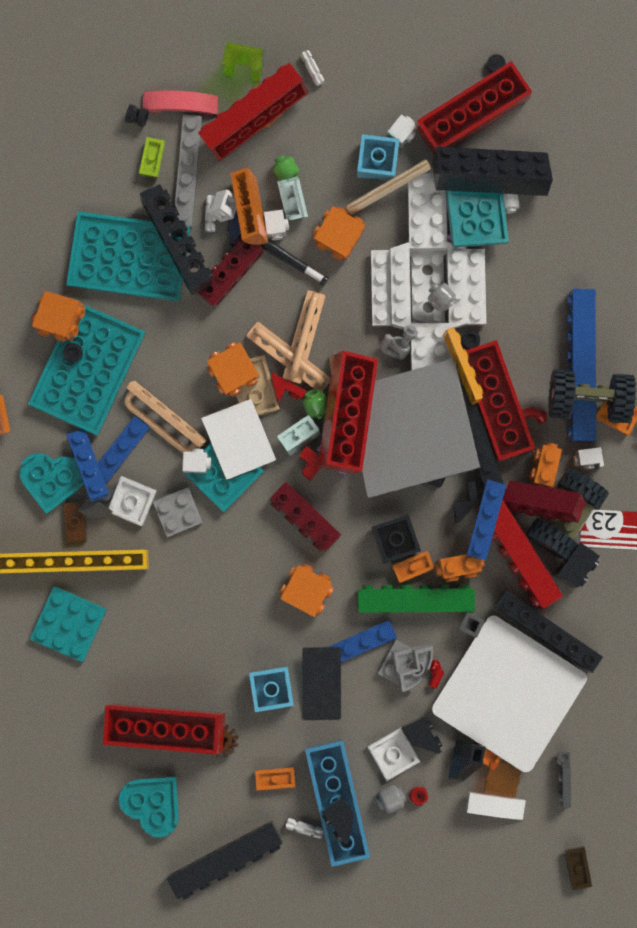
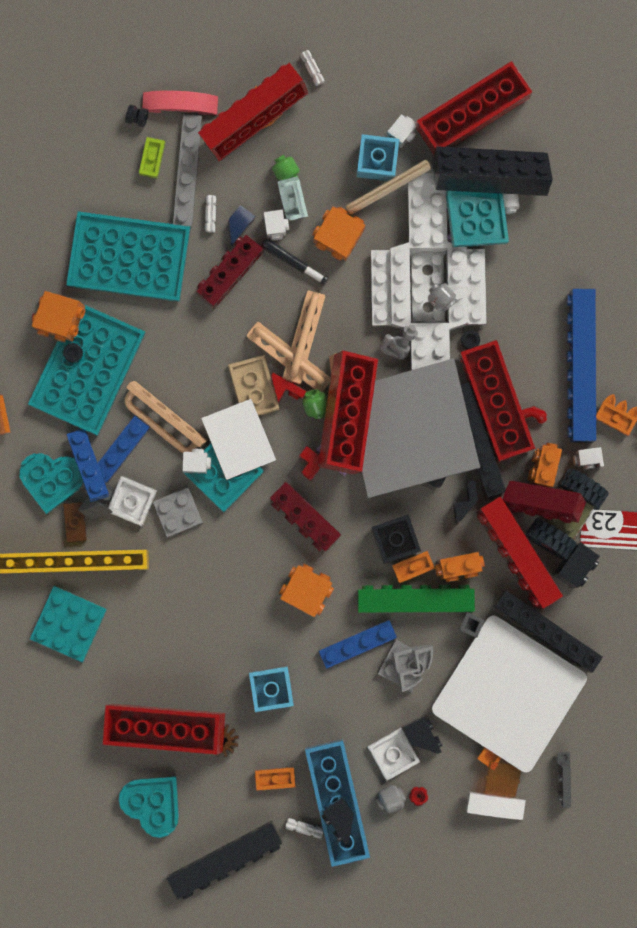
(194, 281): black brick -> none
(223, 206): white brick -> none
(232, 369): orange brick -> none
(243, 55): clear neon green panel -> none
(249, 207): orange brick -> none
(299, 435): light aqua hinge -> none
(321, 683): black sticker -> none
(437, 673): red arm -> none
(464, 370): light orange plate -> none
(466, 759): black slope -> none
(486, 520): blue plate -> none
(495, 62): black tile -> none
(578, 868): dark brown plate -> none
(618, 395): black plate -> none

